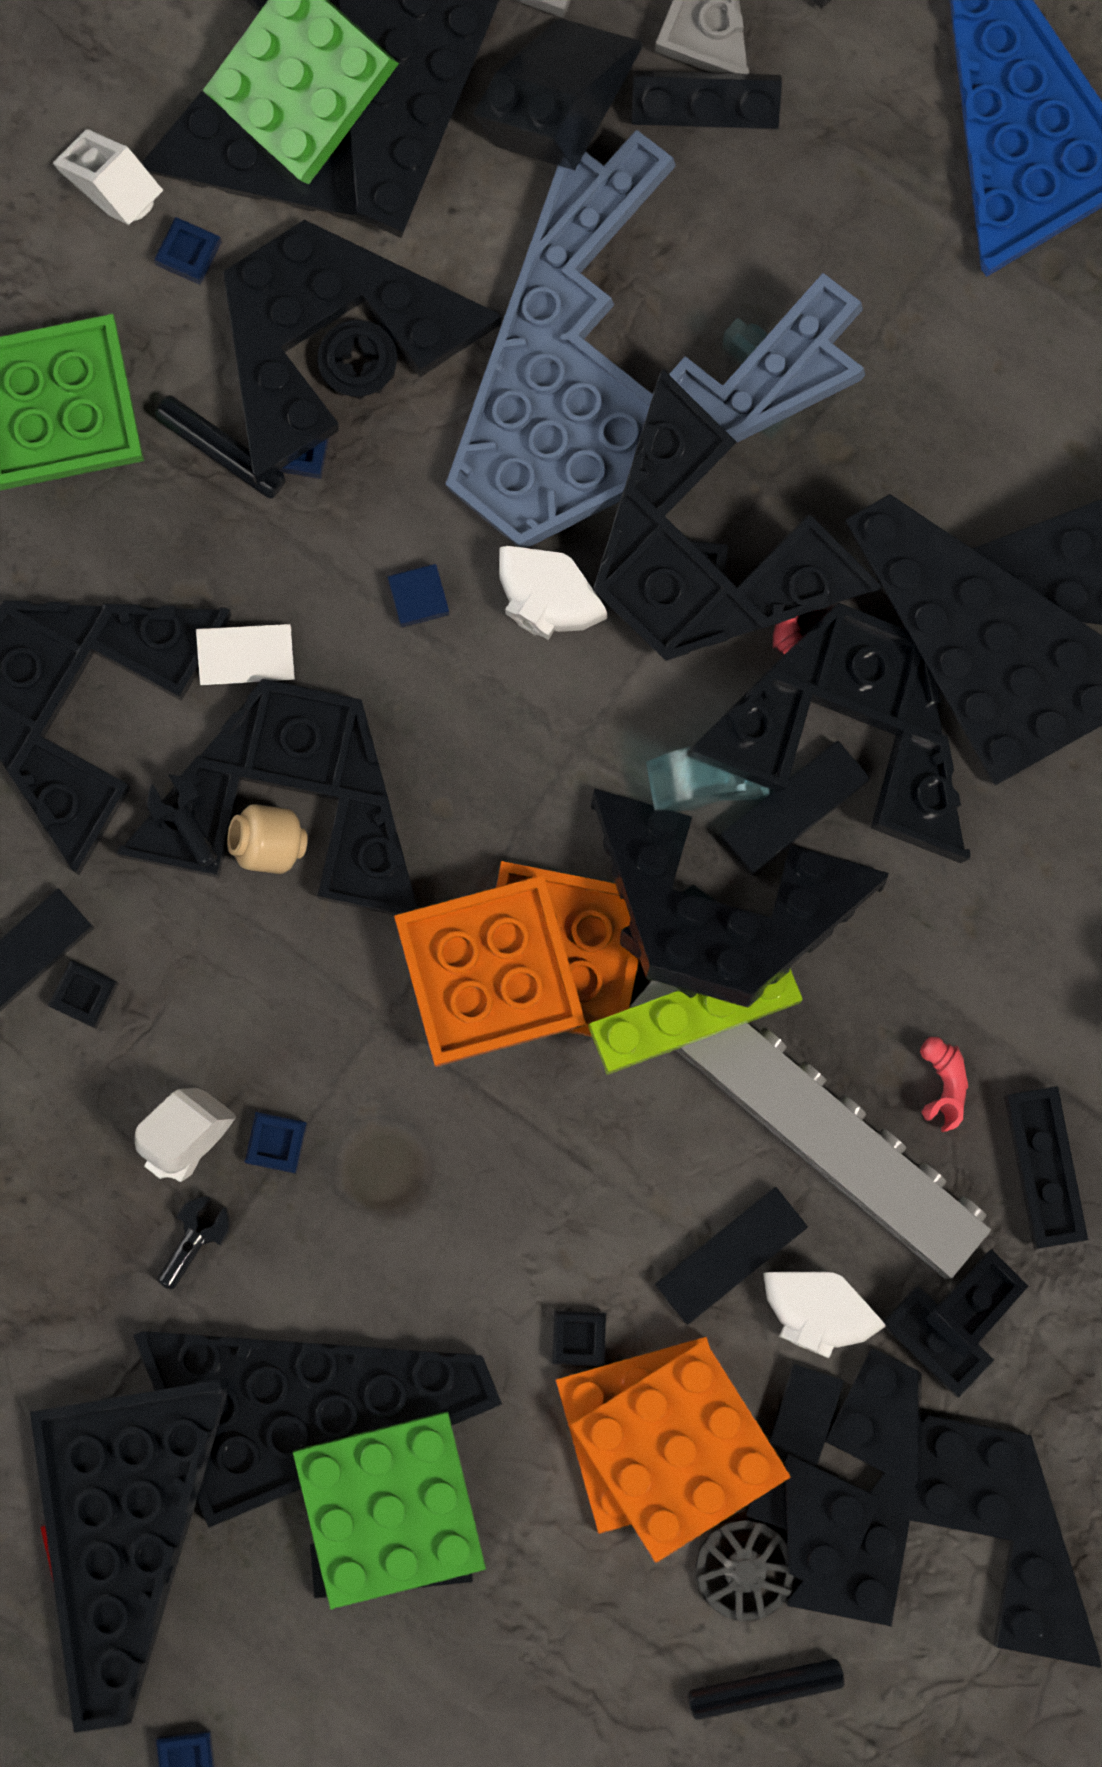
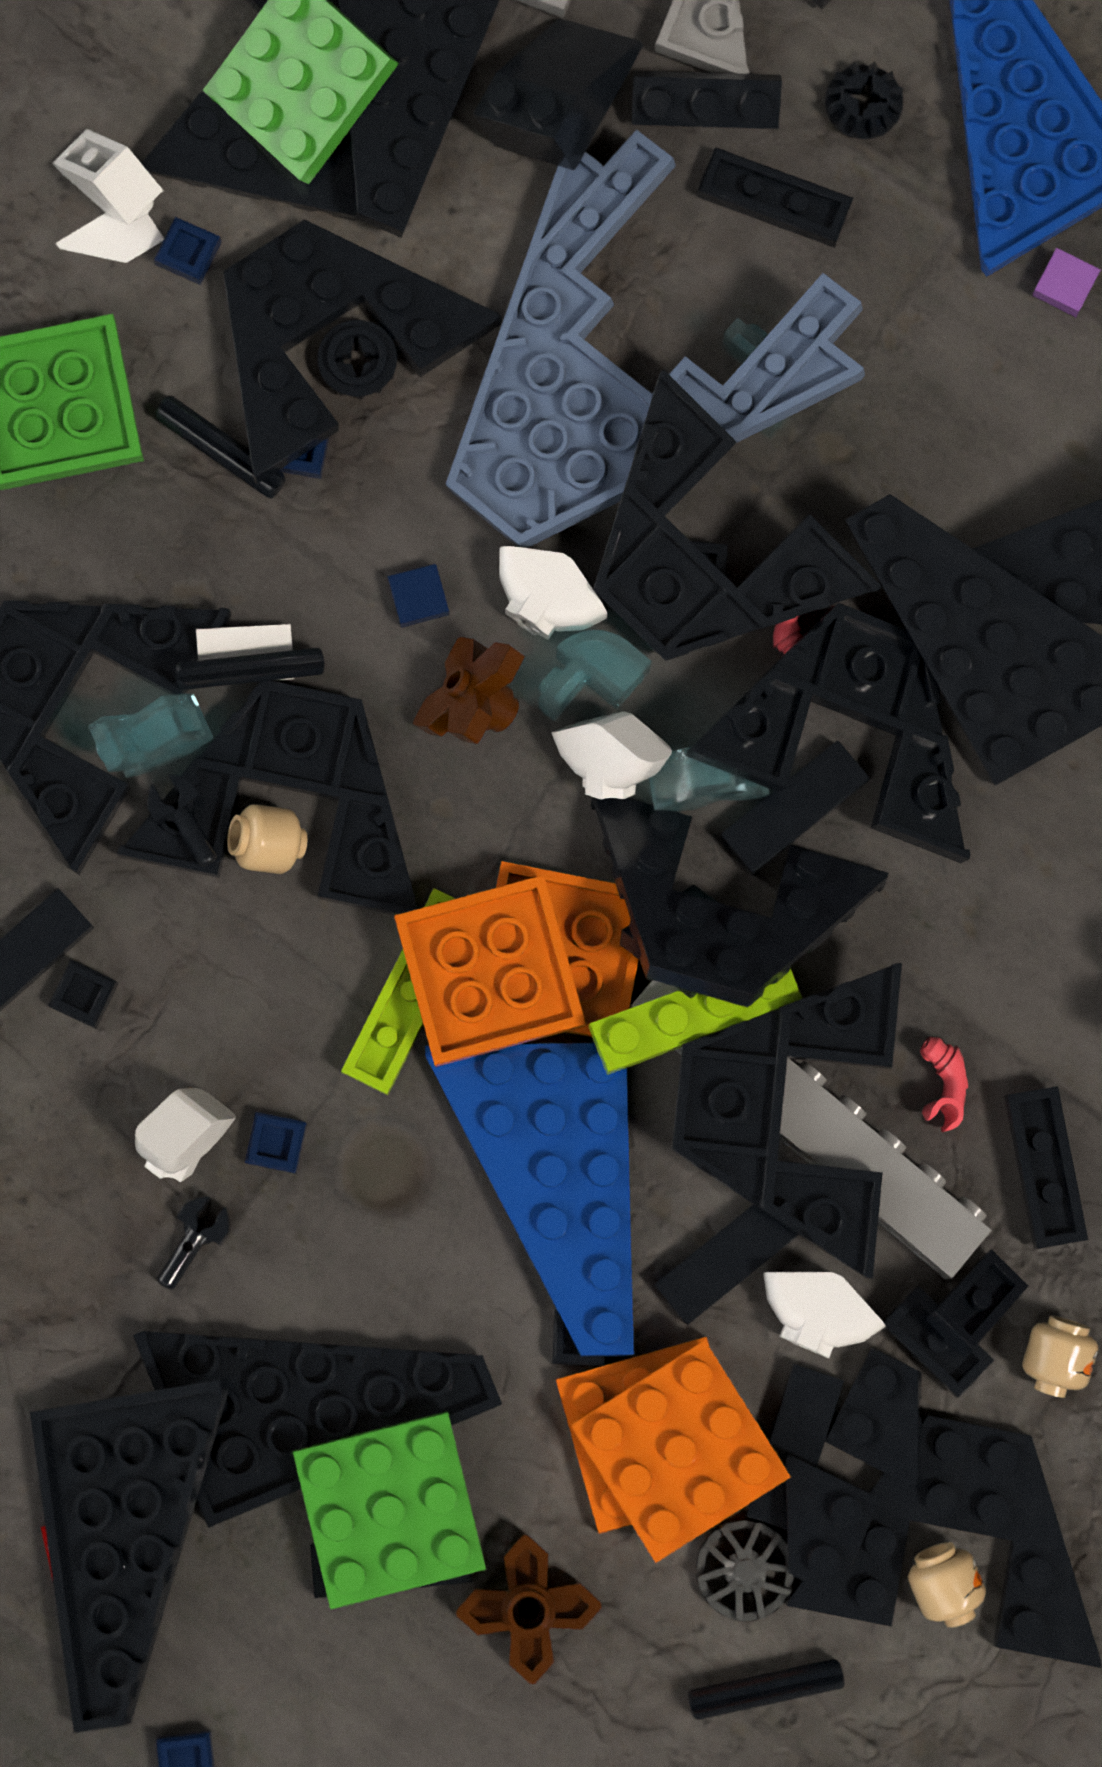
(113, 239): none -> white sticker
(152, 736): none -> clear light blue brick
(249, 668): none -> black axle
(389, 1027): none -> lime plate
(473, 693): none -> reddish brown plant
(559, 1161): none -> blue wing
(559, 1607): none -> reddish brown plant
(595, 659): none -> clear light blue brick
(612, 753): none -> white piece
(734, 1106): none -> black wing
(774, 197): none -> black tile
(844, 108): none -> black gear
(946, 1584): none -> tan head
(1060, 1356): none -> tan head
(1066, 282): none -> medium lavender tile

